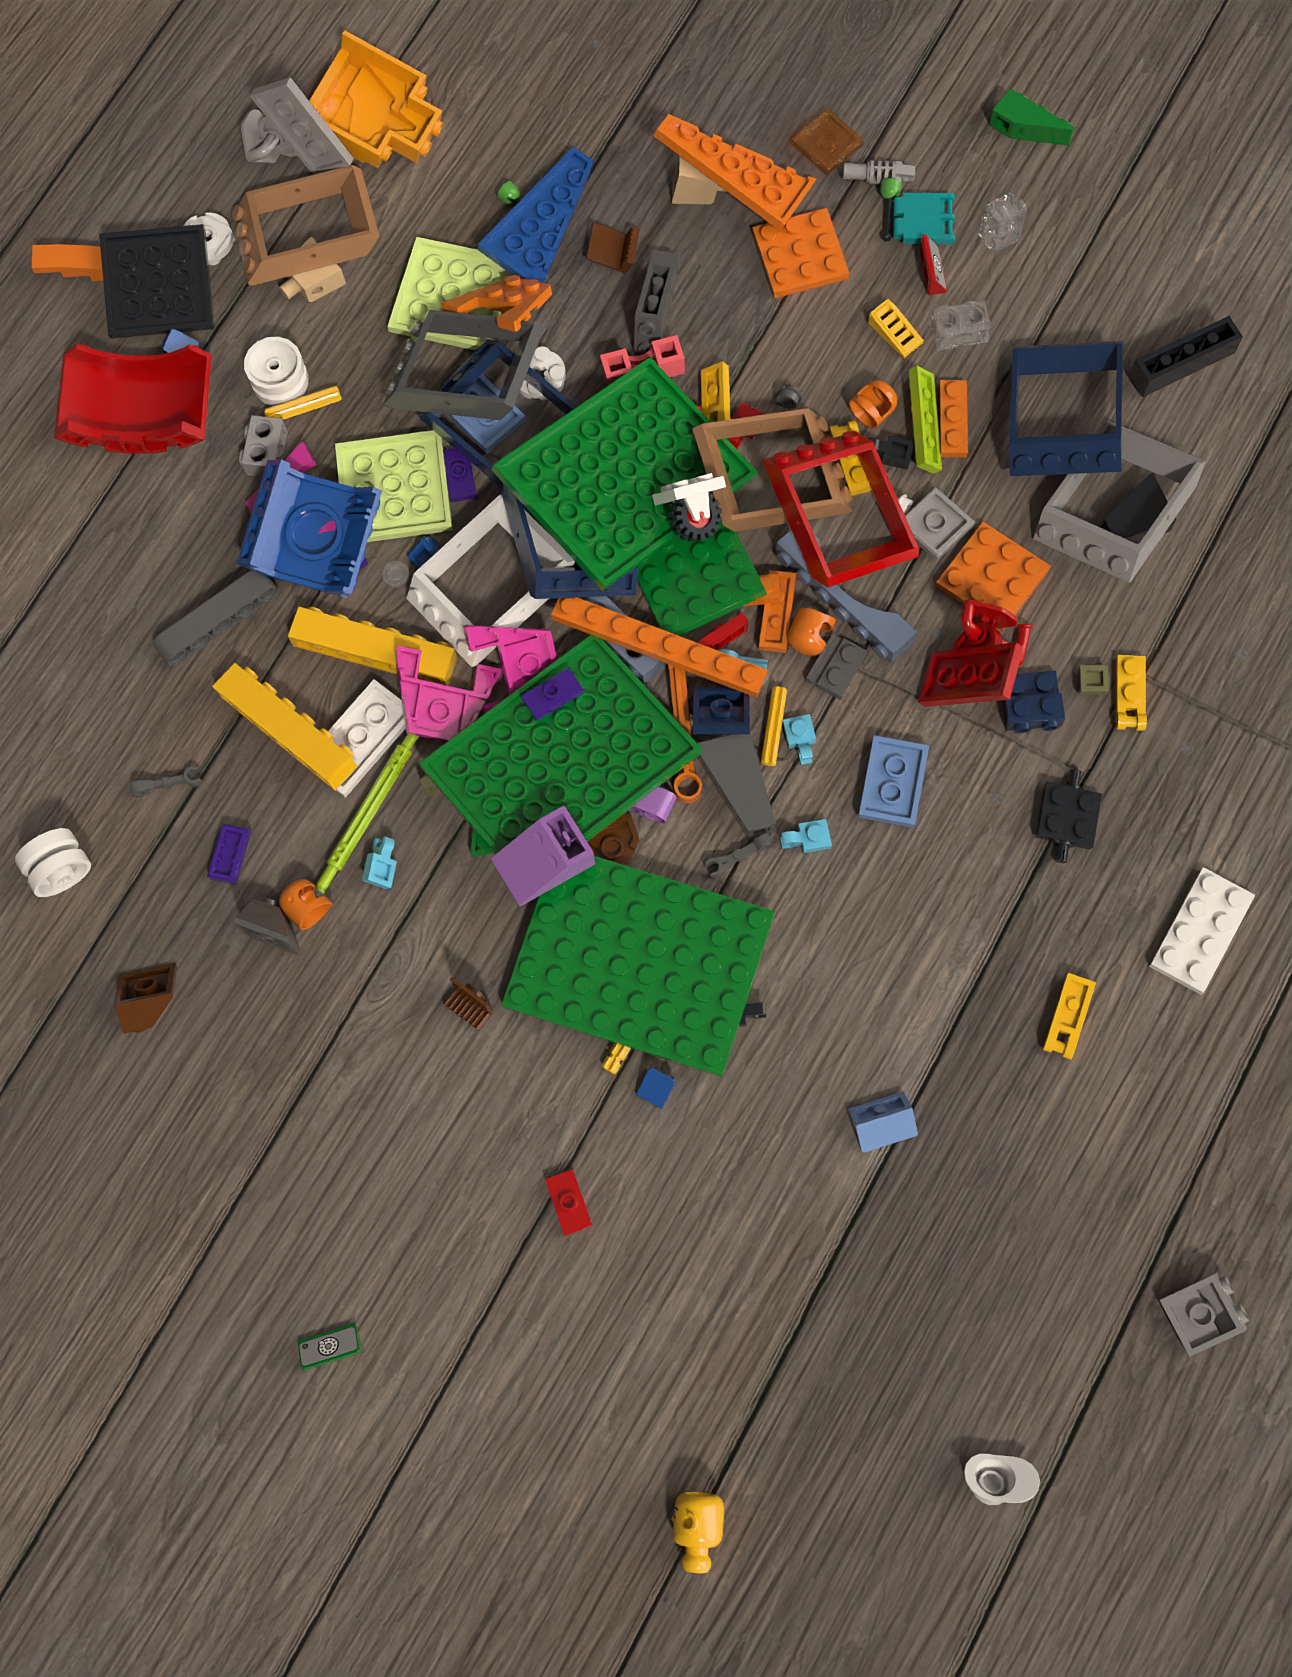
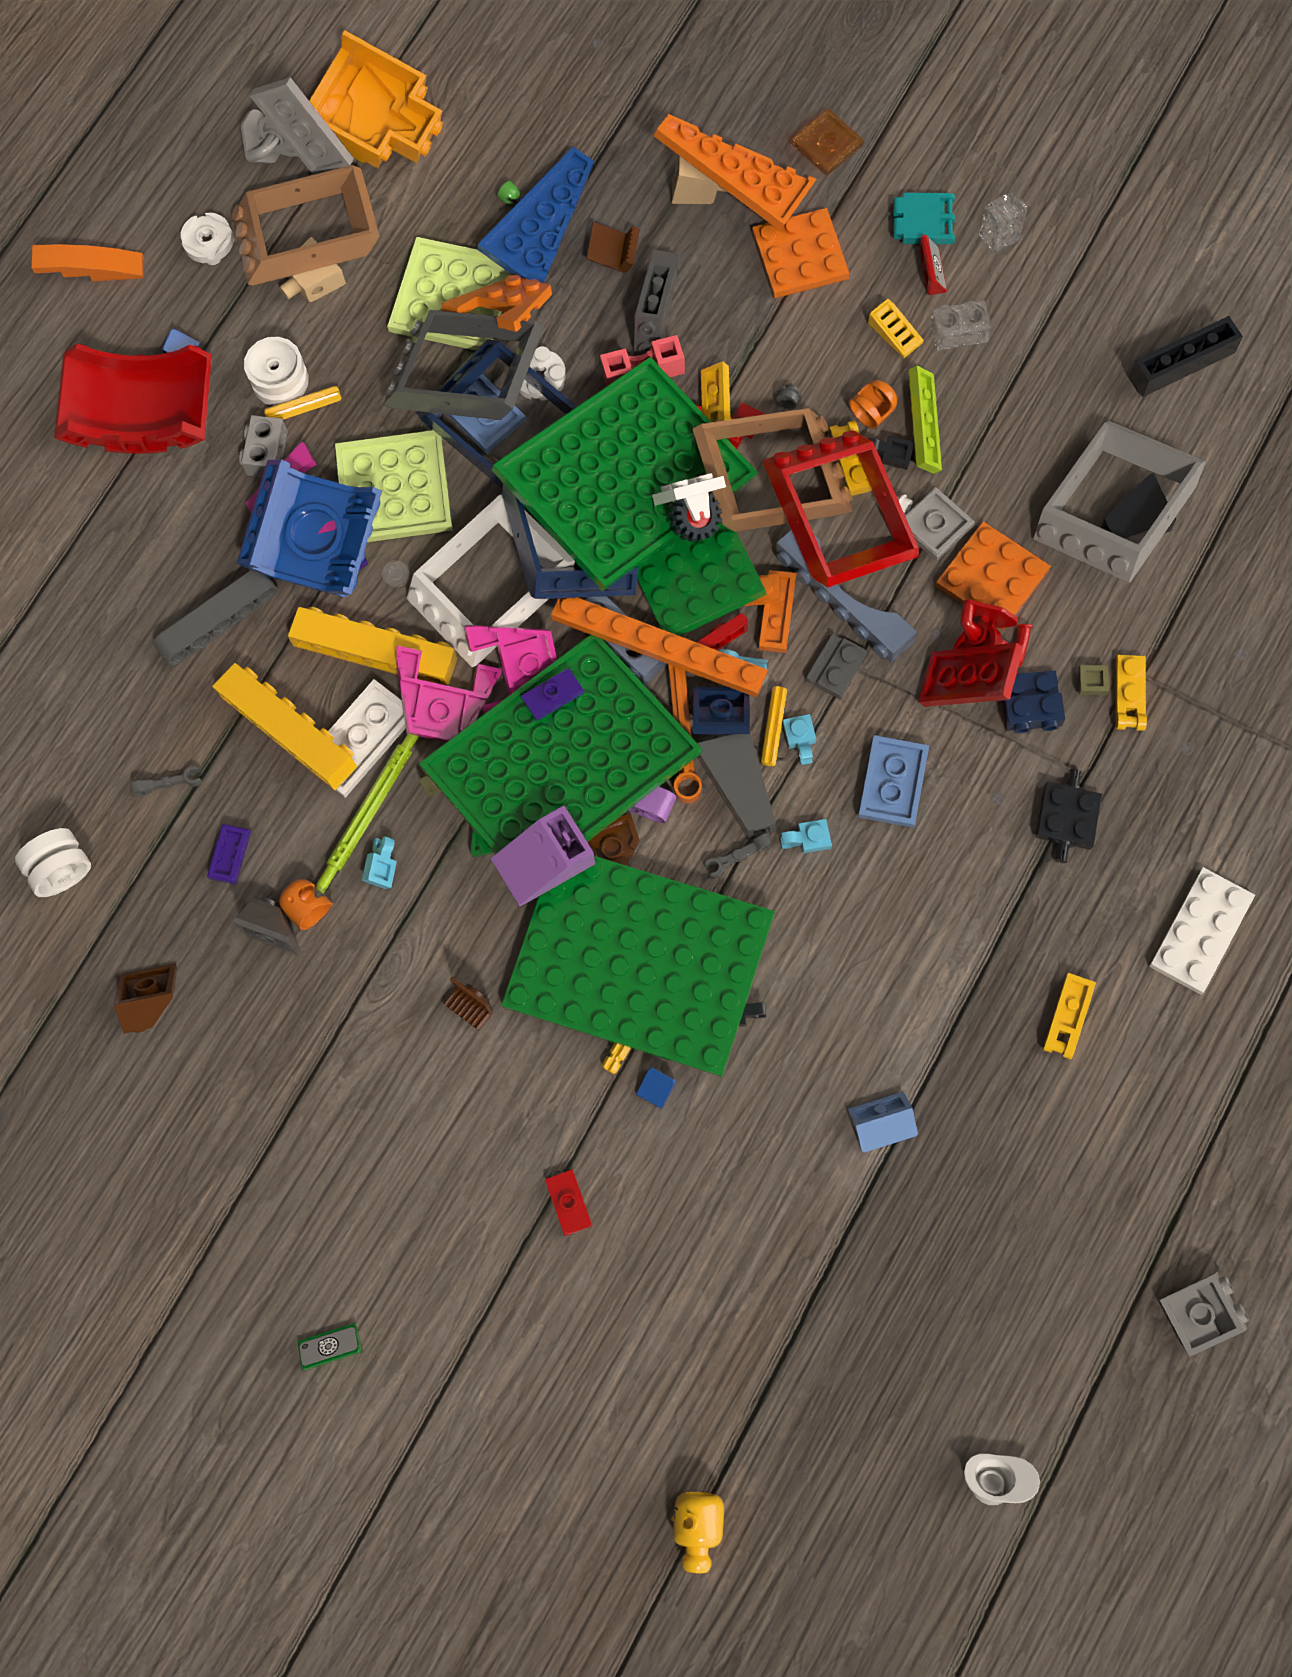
(156, 281): black plate -> none
(423, 551): blue slope -> none
(459, 476): dark purple plate -> none
(805, 630): orange helmet -> none
(879, 170): light grey hinge -> none
(889, 189): hinge -> none
(953, 418): orange plate -> none
(1027, 121): green slope -> none
(1074, 452): dark blue window -> none

